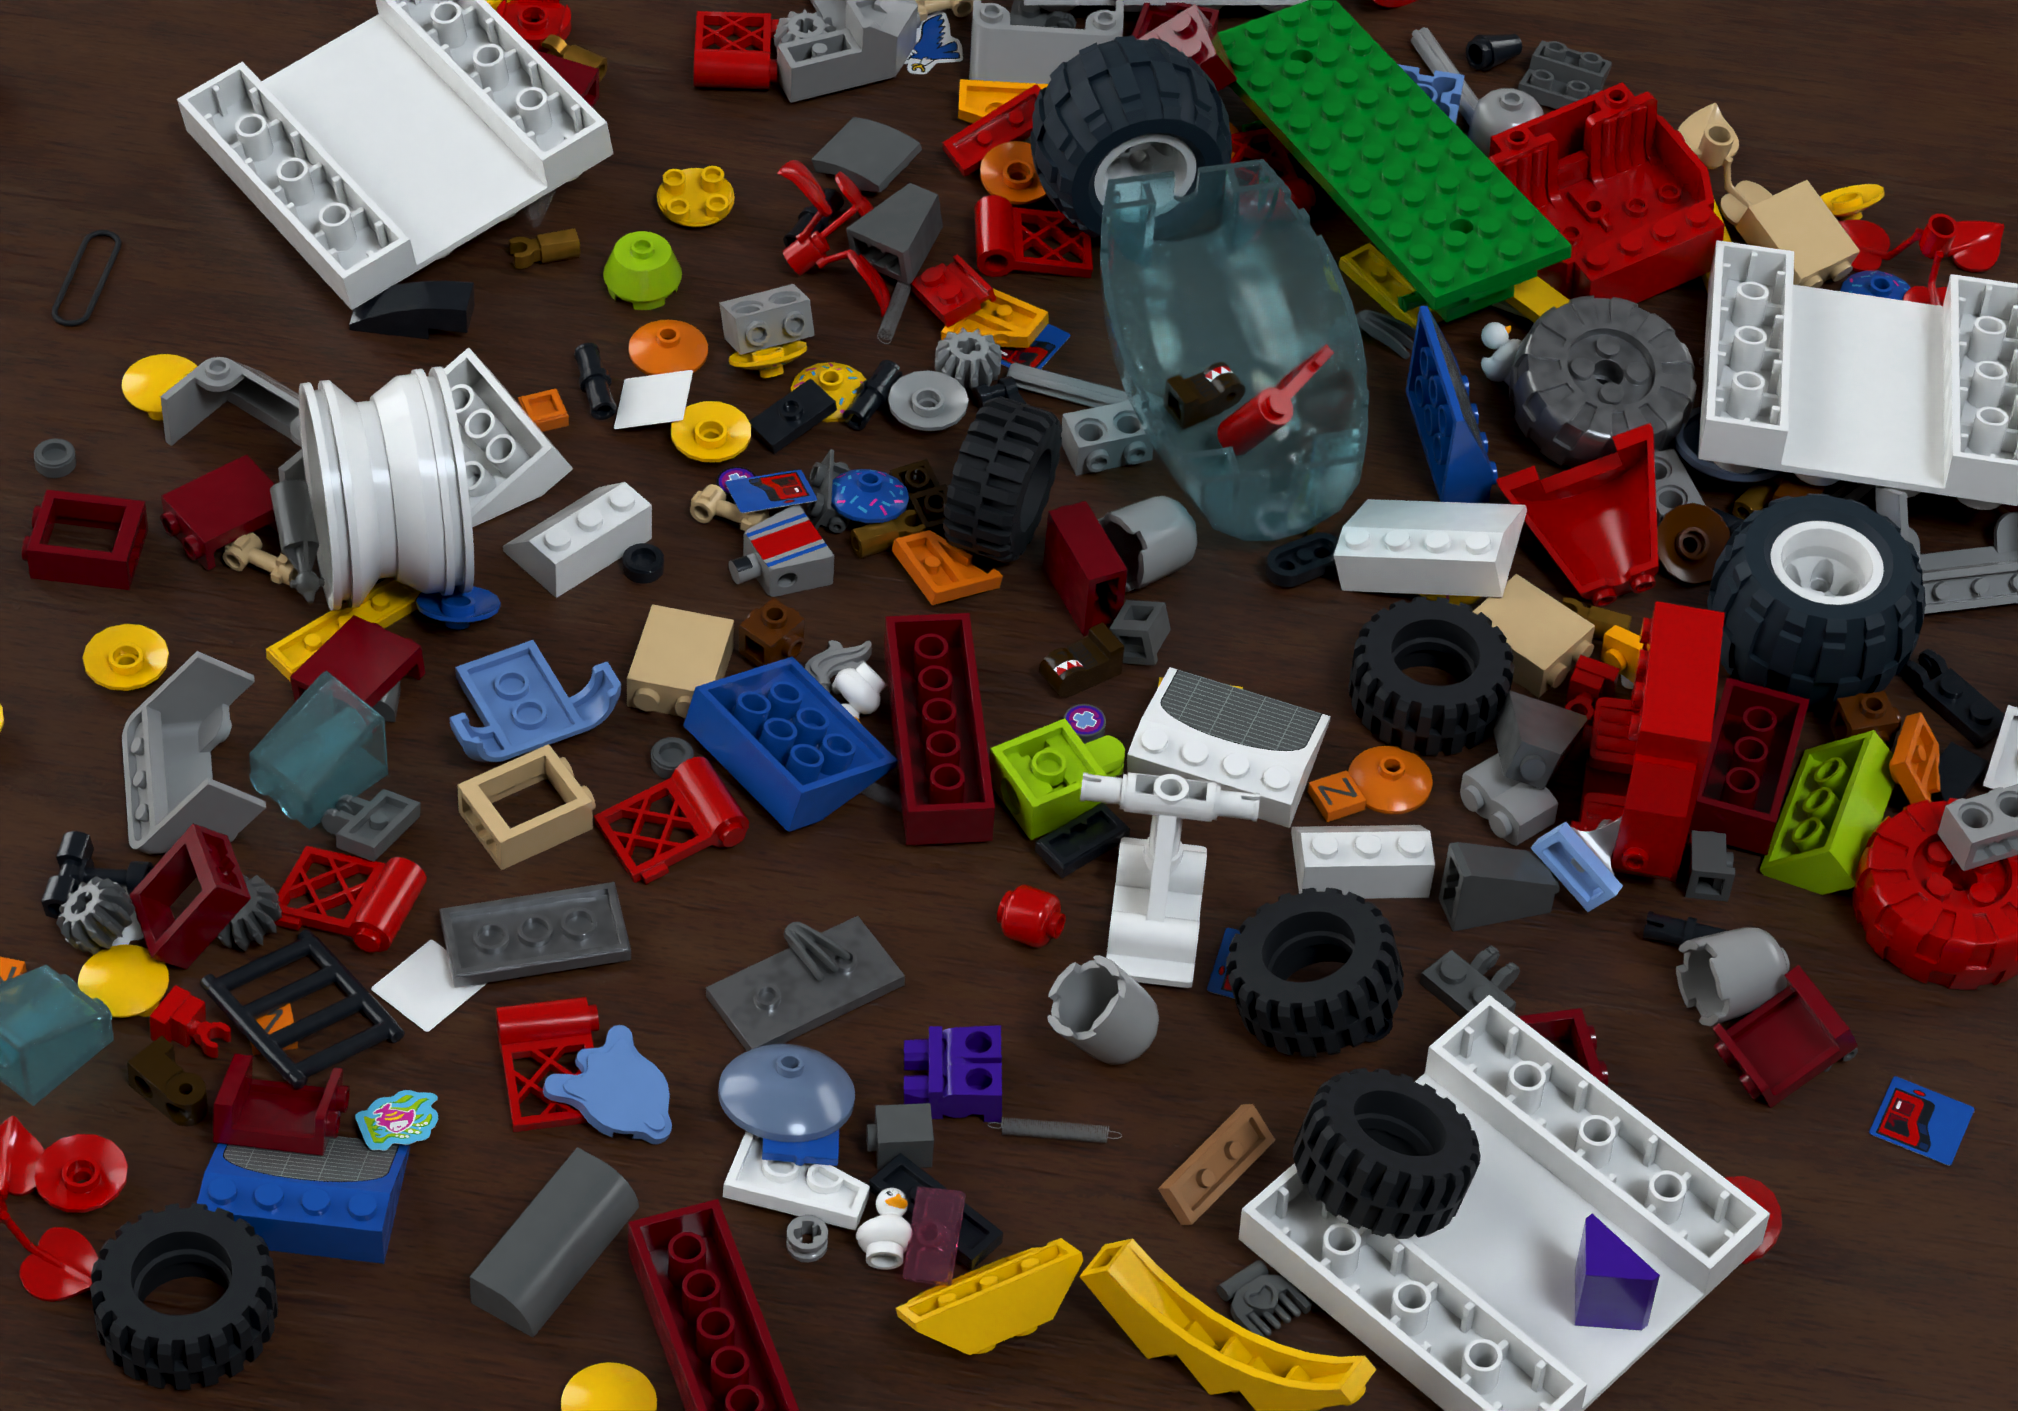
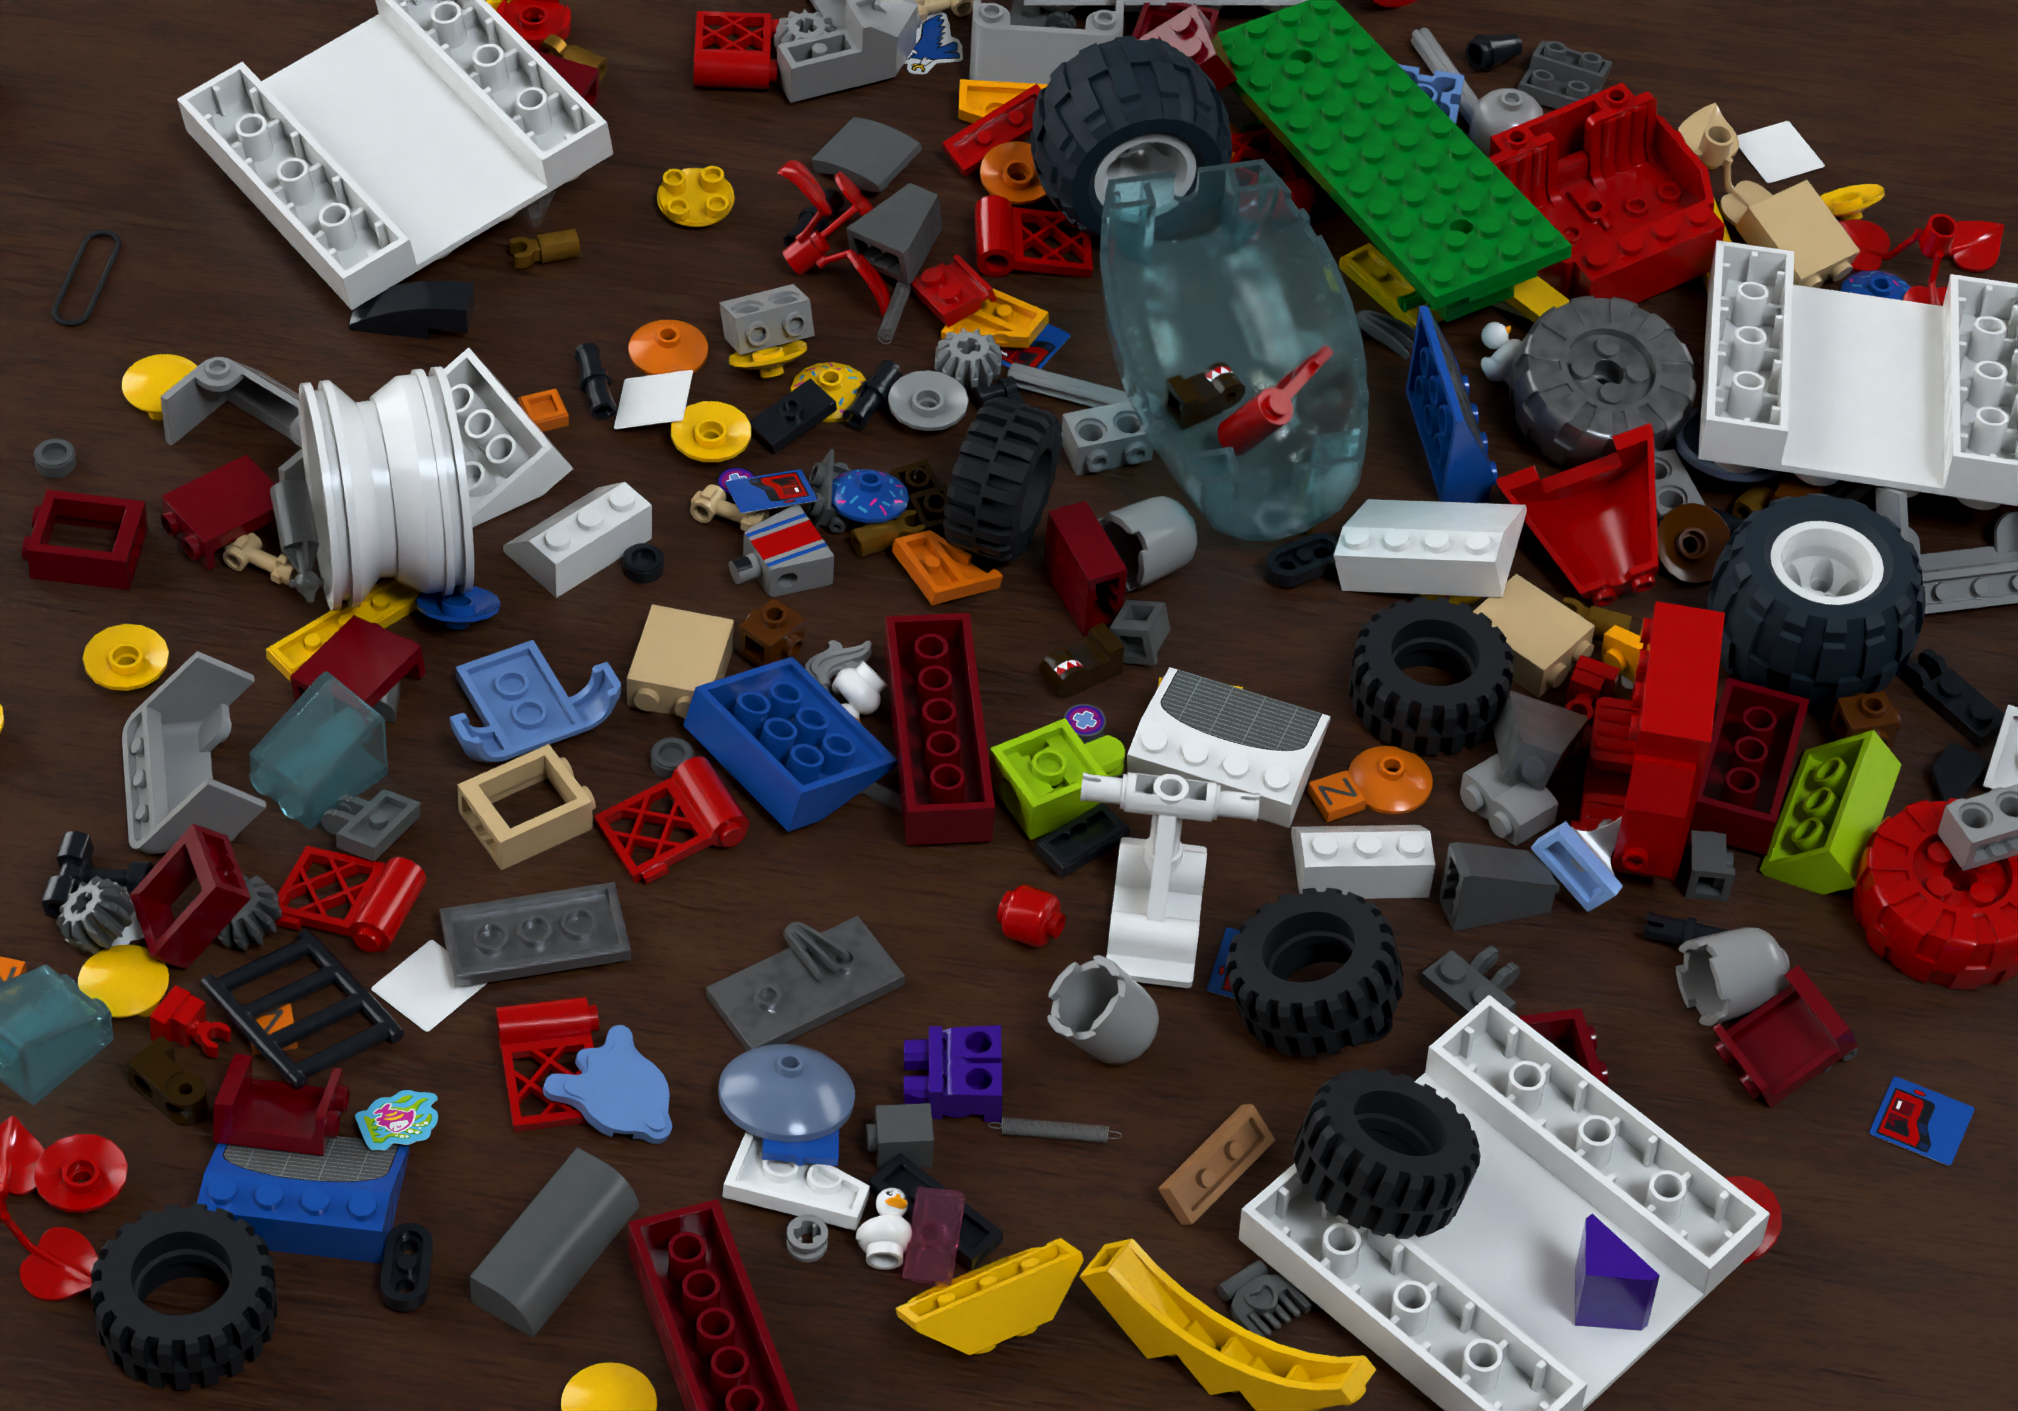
(407, 1270): none -> black plate
(642, 270): lime cone -> none
(1778, 152): none -> white sticker
(1916, 760): orange wing -> none

